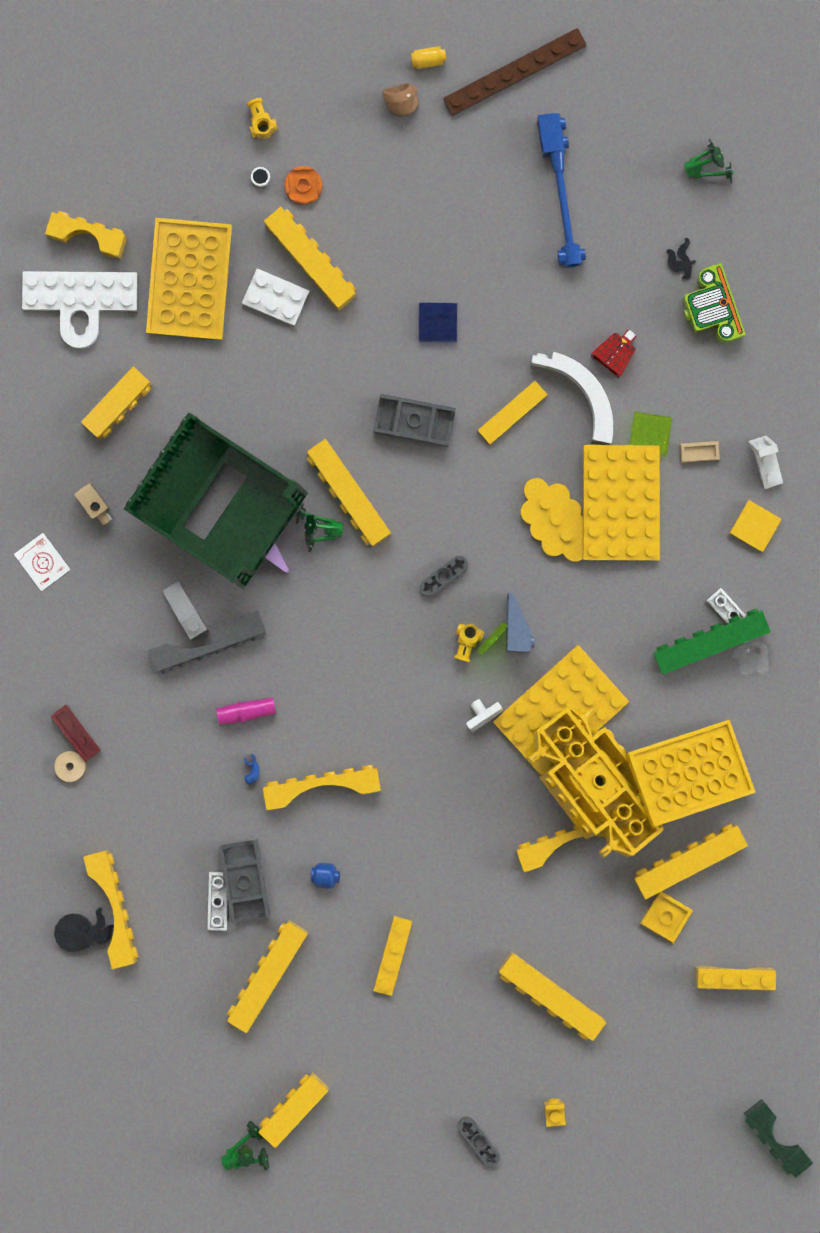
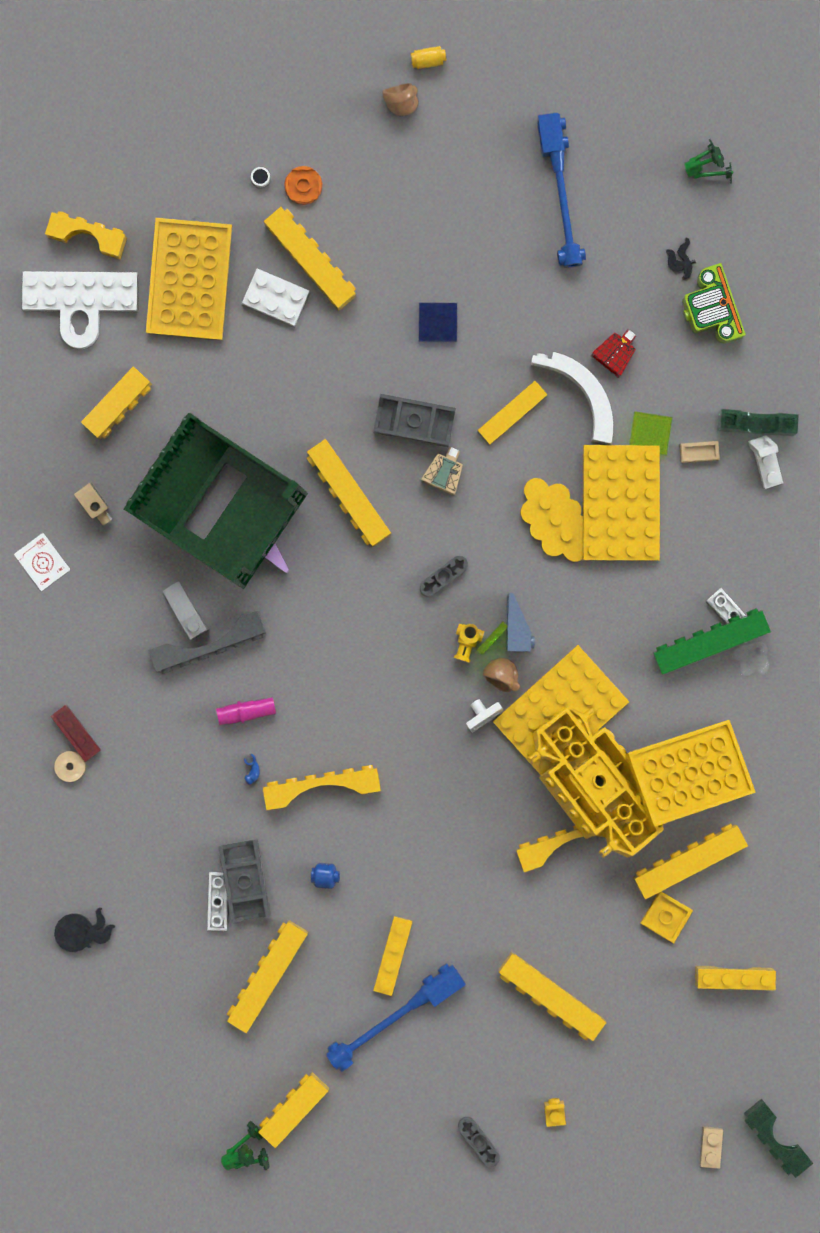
(100, 869): yellow arch -> none
(260, 119): yellow connector -> none
(332, 528): plant -> none
(433, 990): none -> blue bar
(444, 472): none -> torso
(502, 674): none -> medium nougat piece
(514, 71): reddish brown plate -> none
(711, 1147): none -> tan plate
(746, 422): none -> clear green arch
(755, 526): yellow tile -> none

